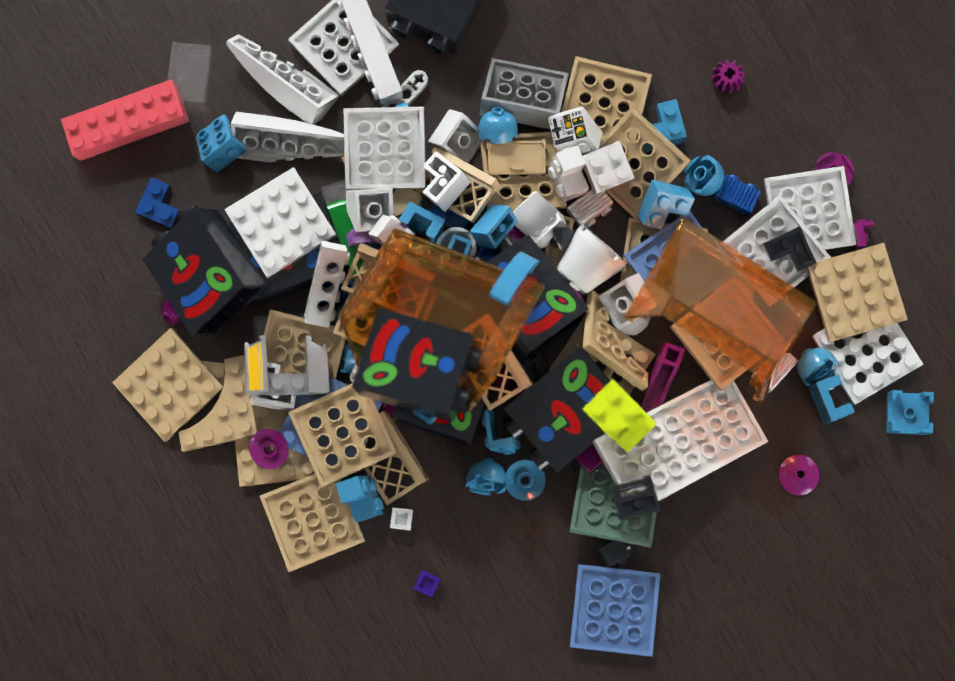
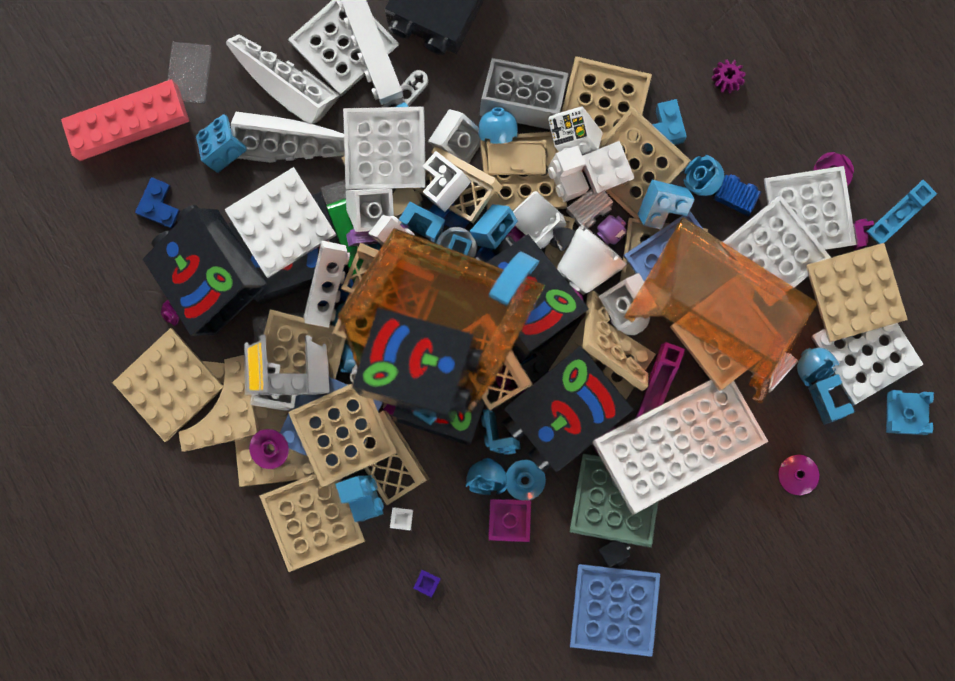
(509, 520): none -> magenta plate
(589, 459): magenta tile -> none
(612, 229): none -> medium lavender head
(619, 416): neon yellow bracket -> none
(635, 504): black plate -> none
(791, 243): black plate -> none
(901, 212): none -> dark azure slope

